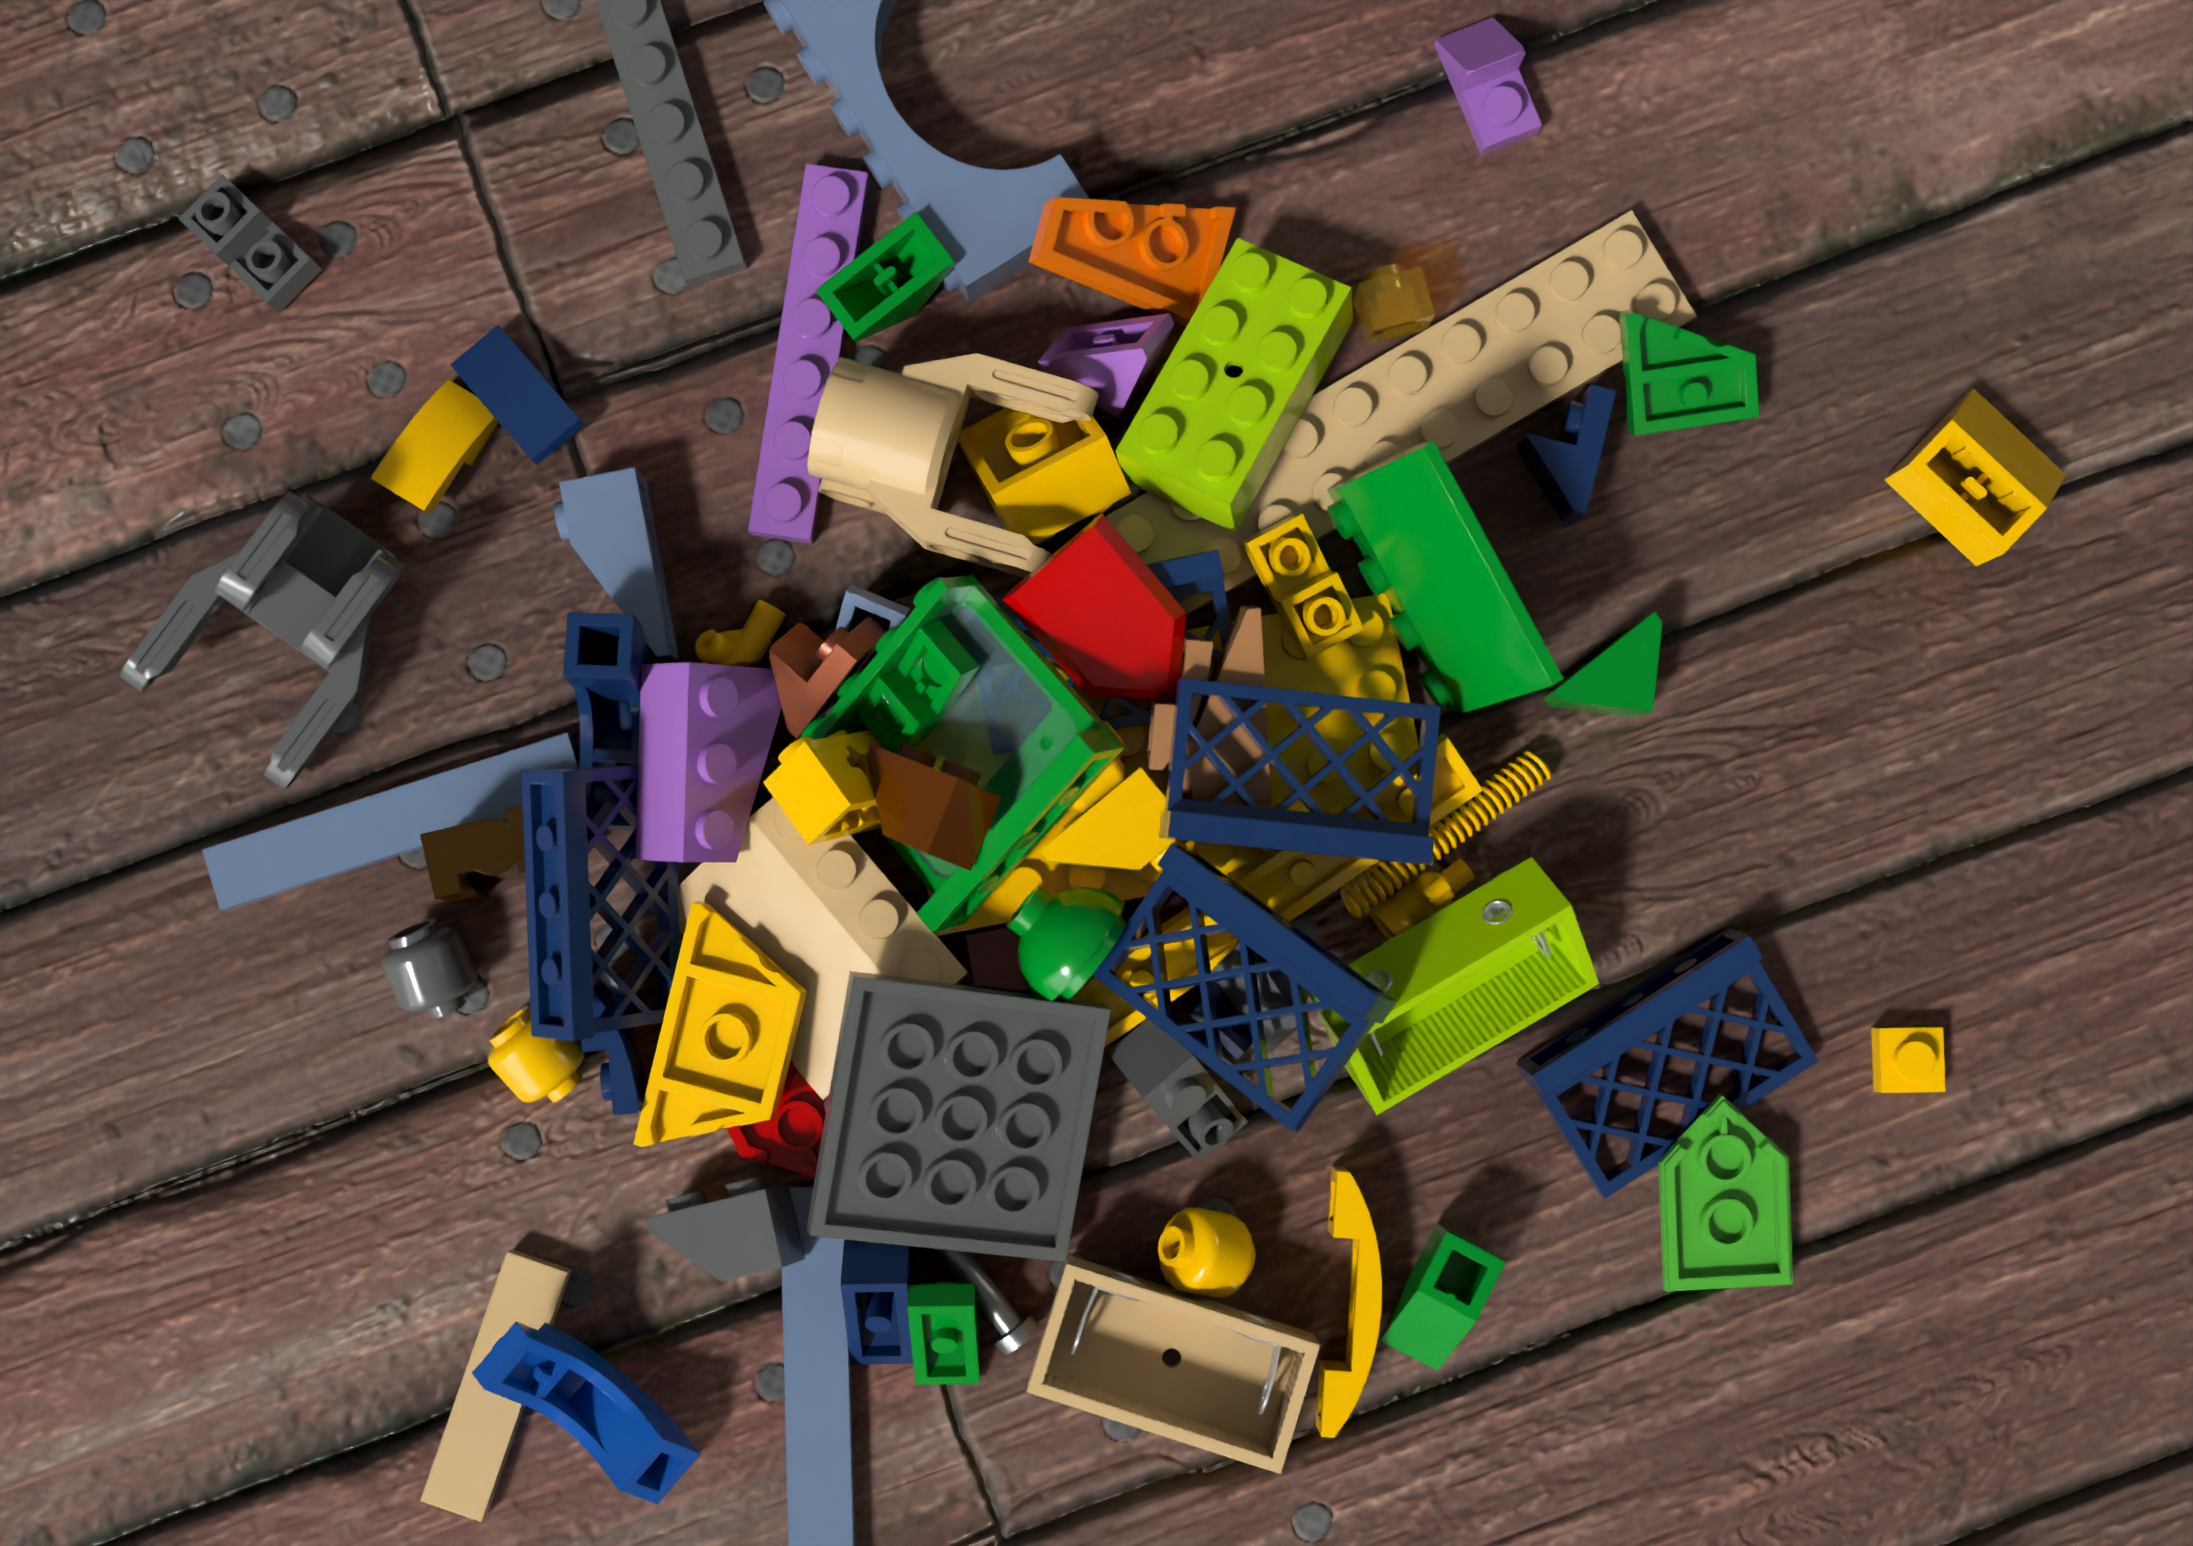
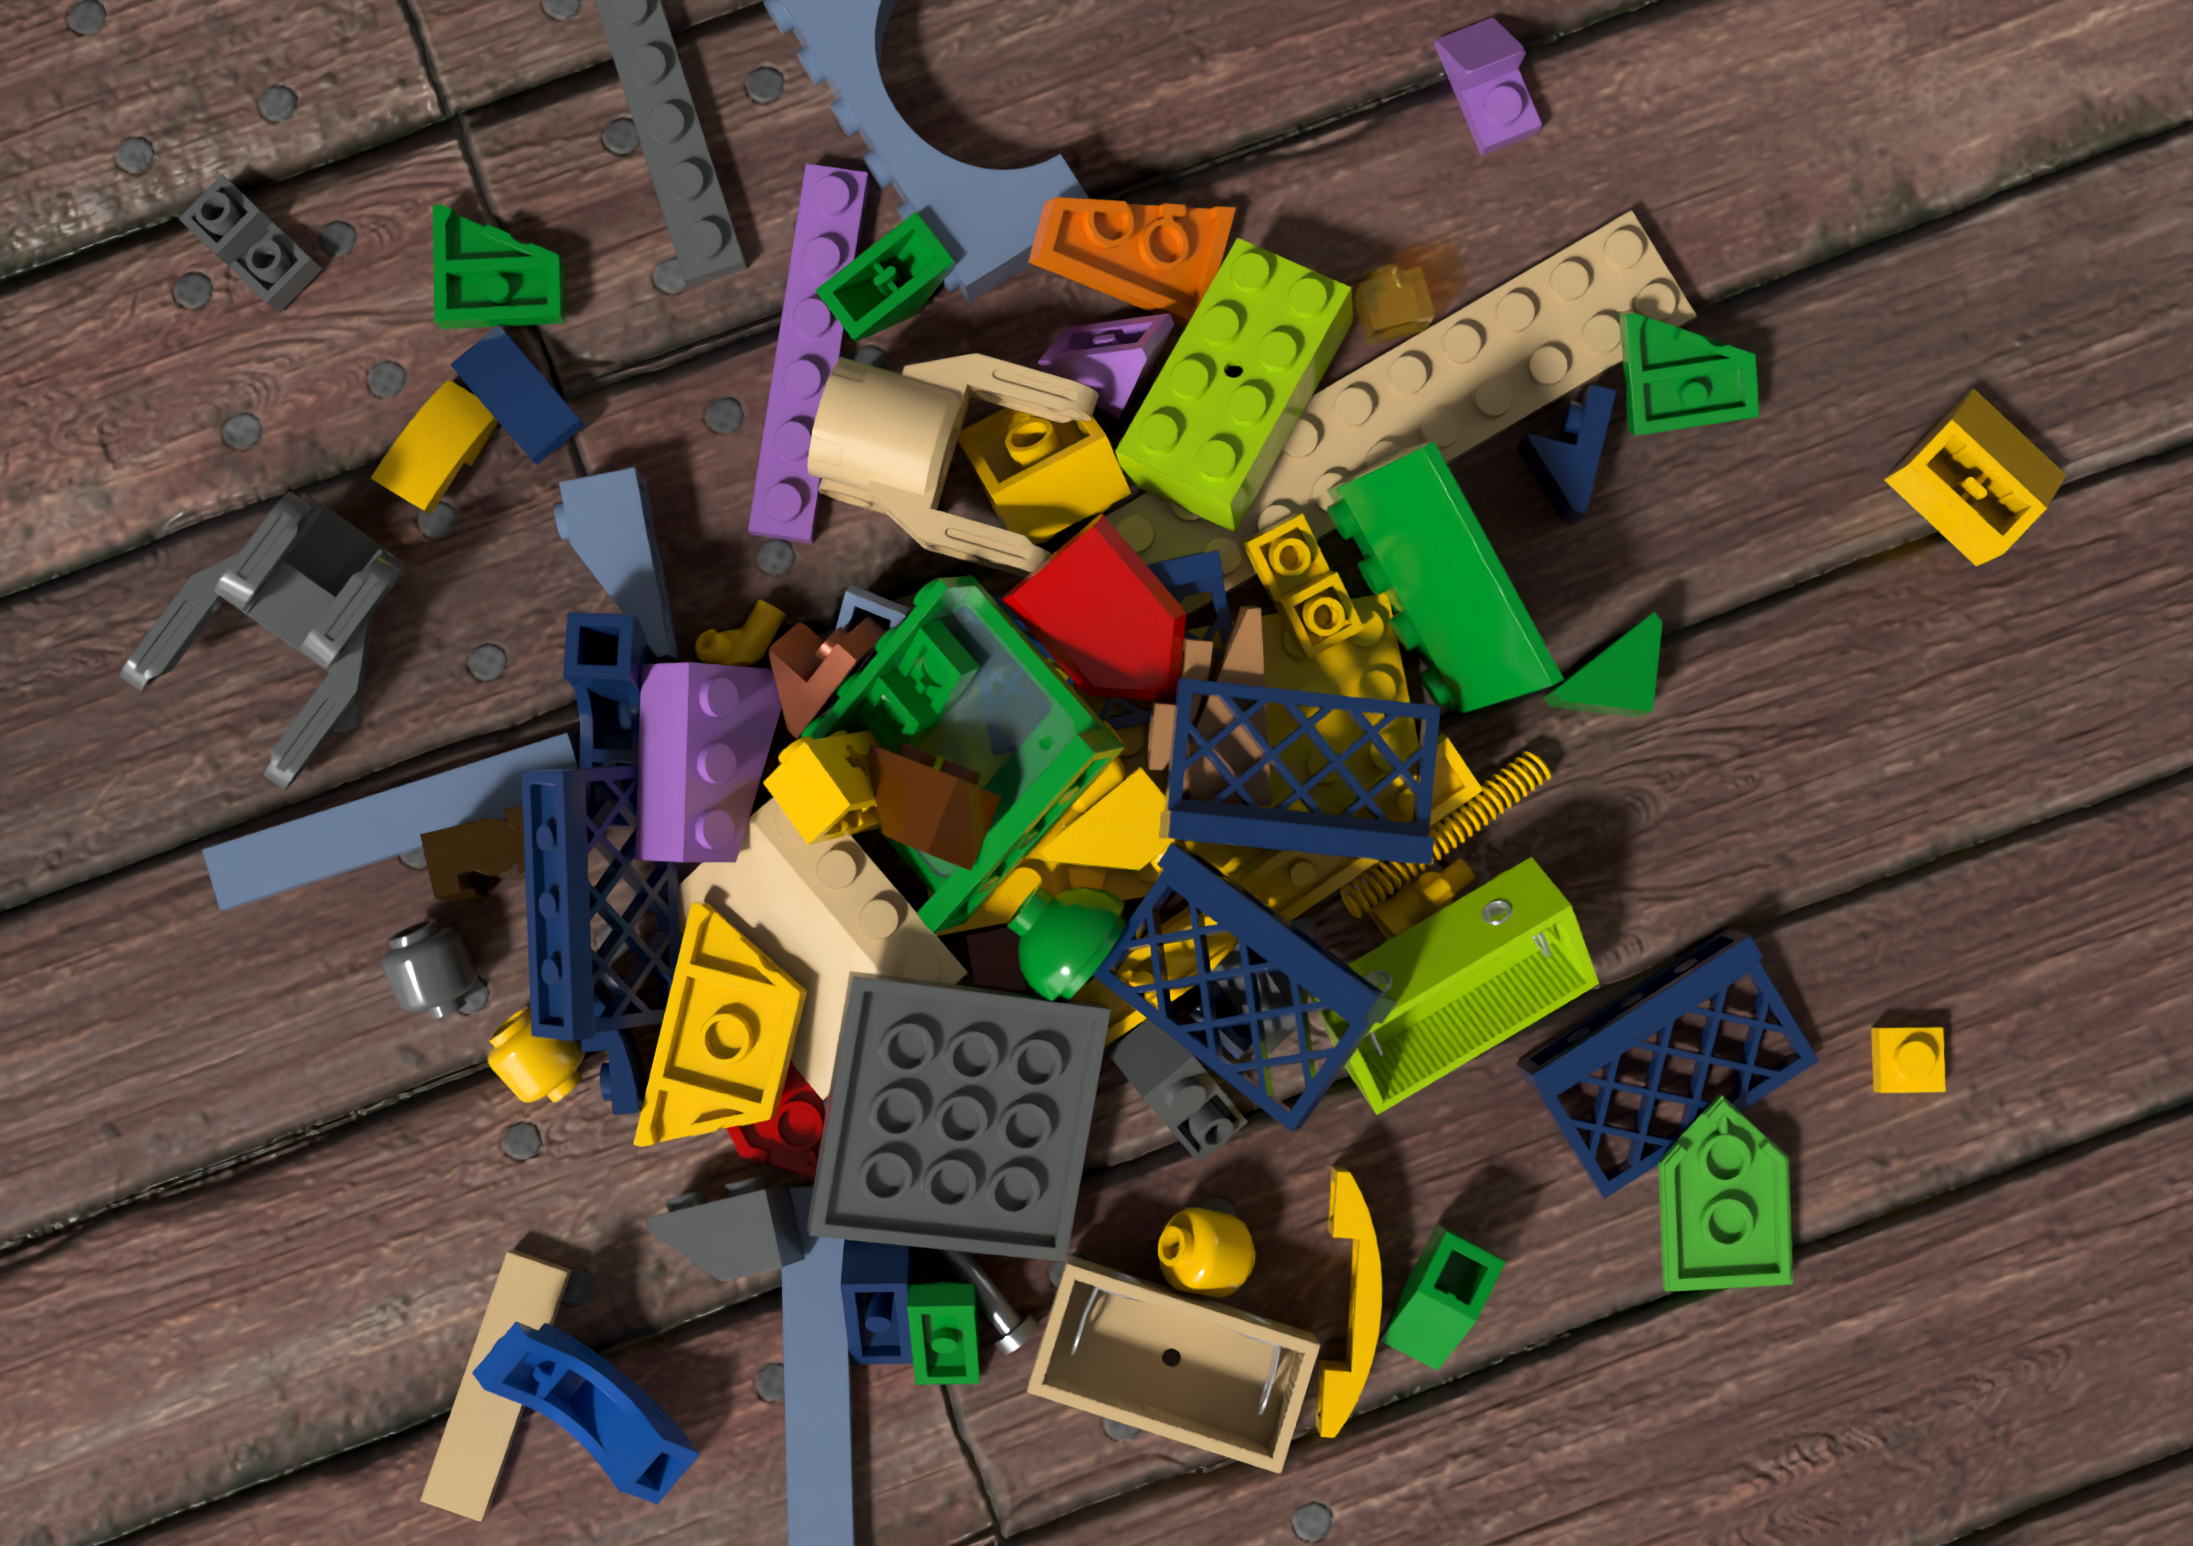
(491, 277): none -> green wing

